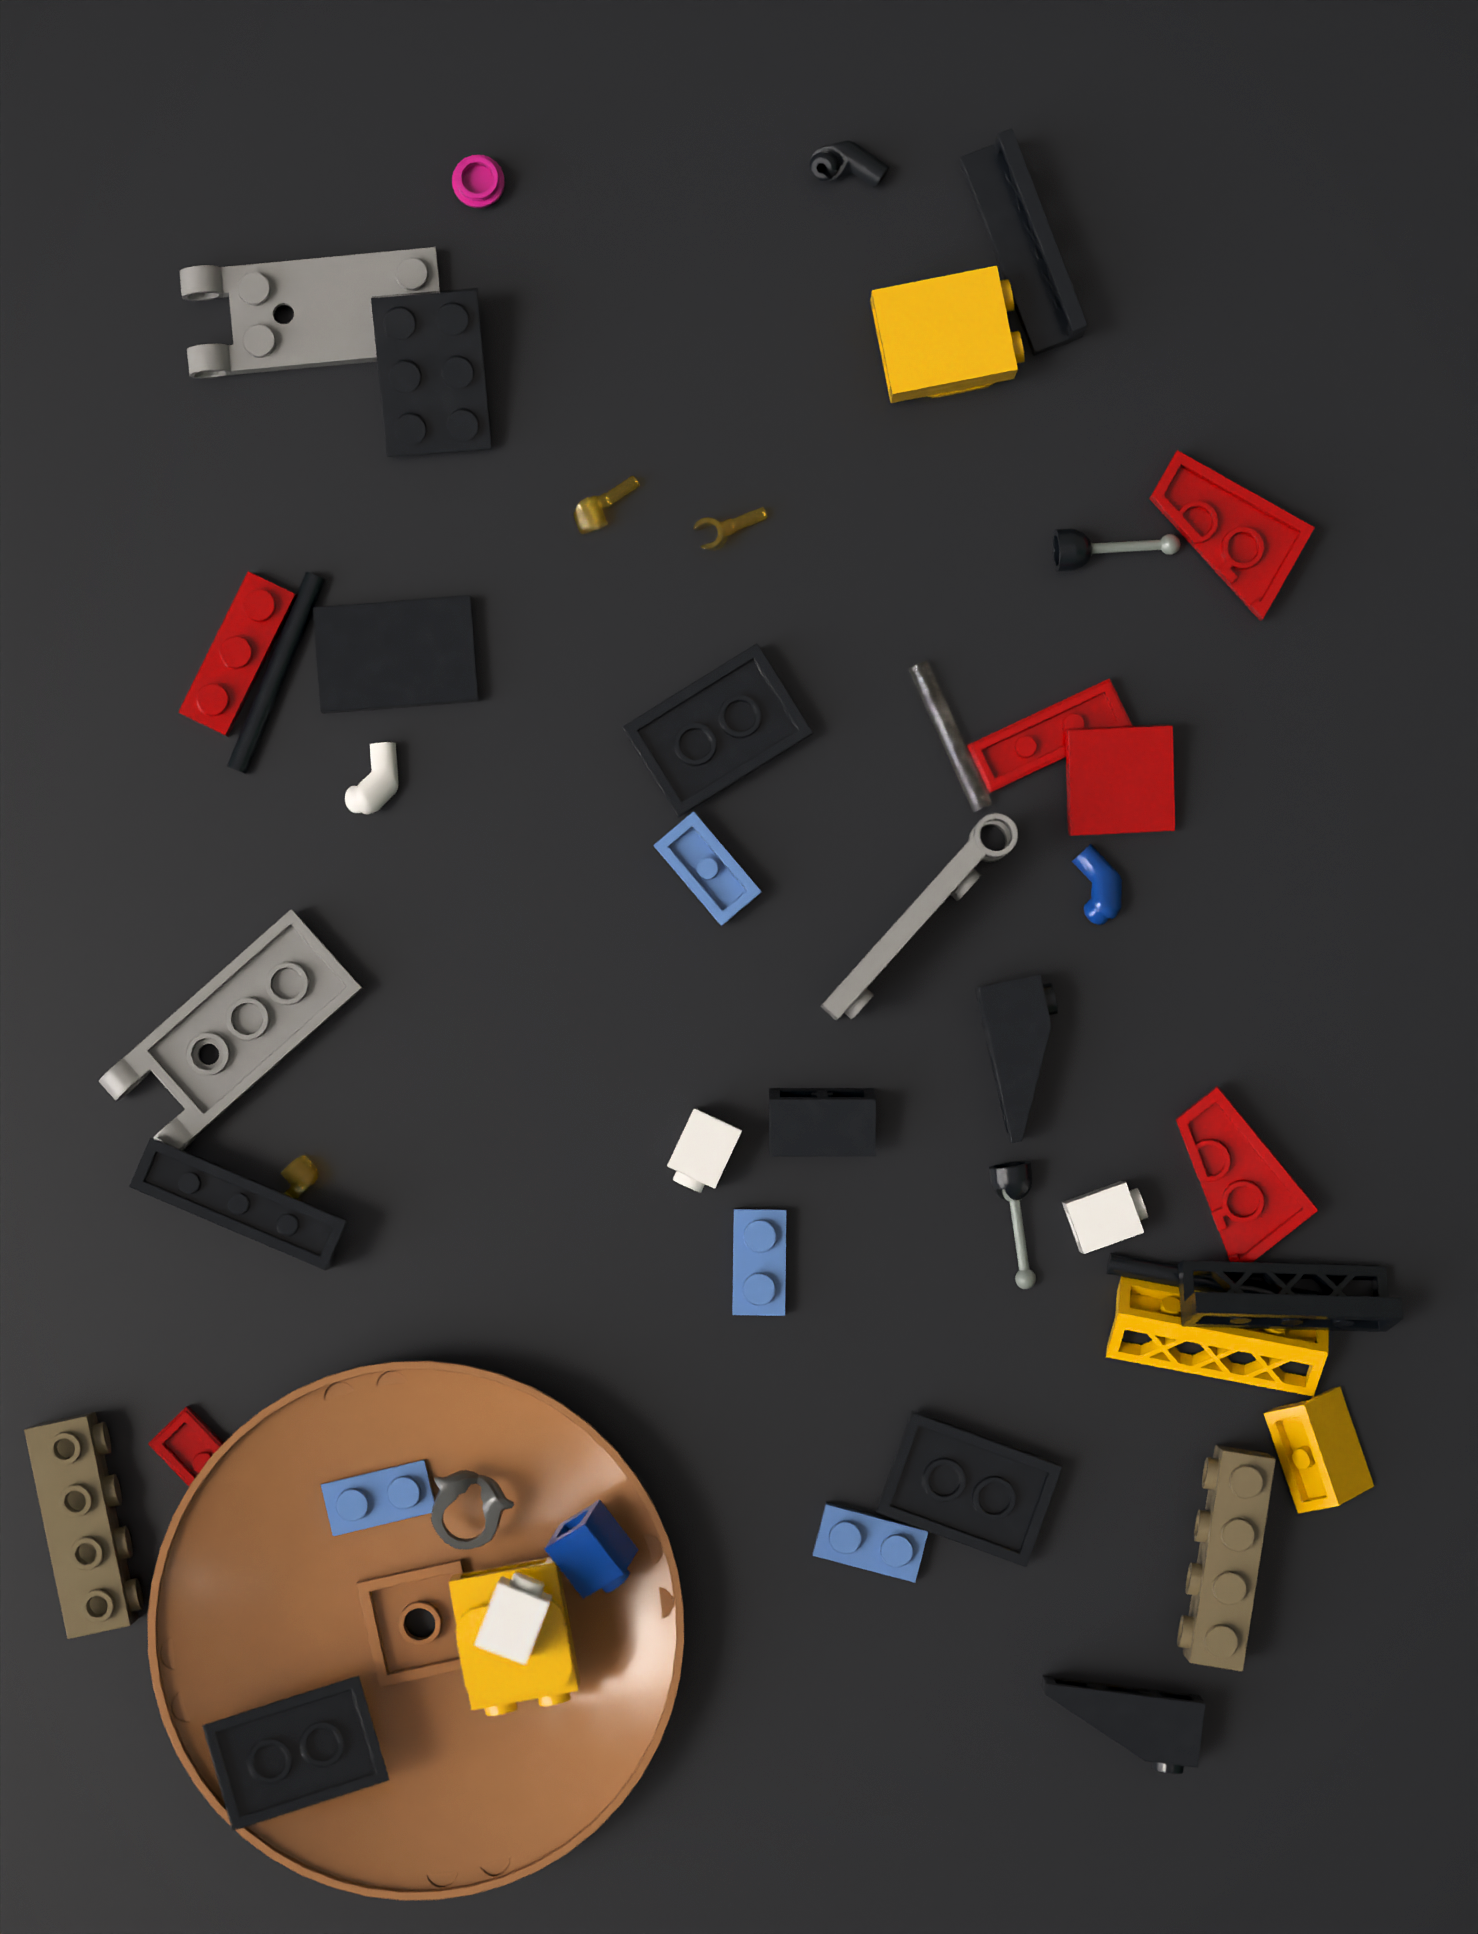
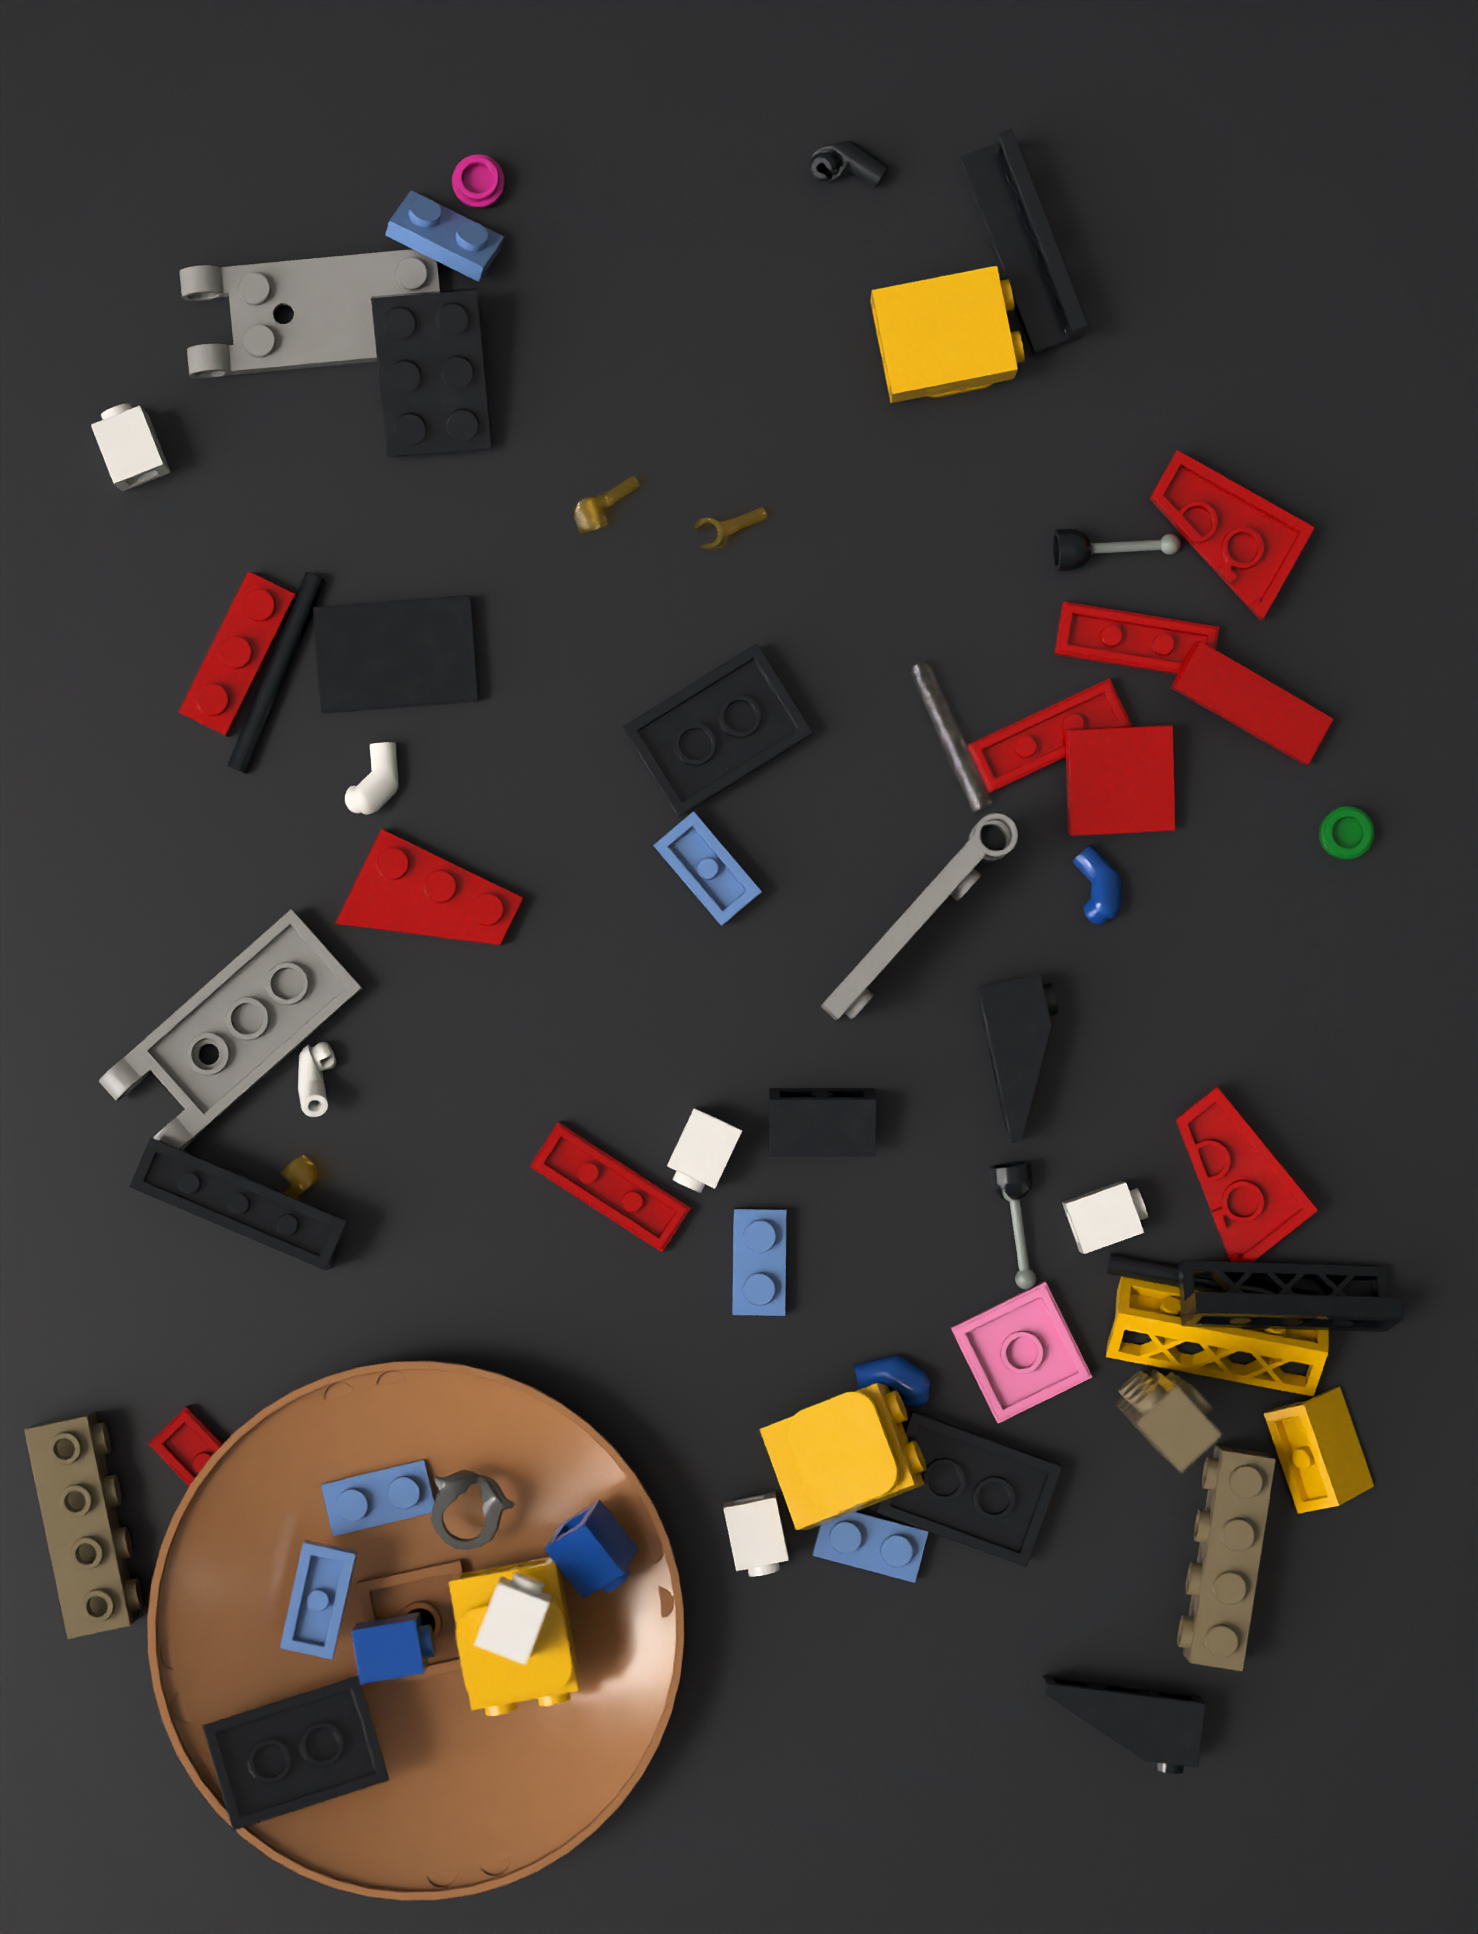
(130, 446): none -> white brick
(310, 1077): none -> white arm
(318, 1599): none -> medium blue plate
(392, 1647): none -> blue brick
(427, 896): none -> red wing
(444, 235): none -> medium blue plate
(610, 1187): none -> red tile
(756, 1534): none -> white brick
(843, 1455): none -> yellow brick
(898, 1374): none -> blue arm
(1021, 1352): none -> bright pink tile
(1128, 638): none -> red tile
(1168, 1415): none -> dark tan brick
(1251, 703): none -> red tile
(1346, 833): none -> green tile

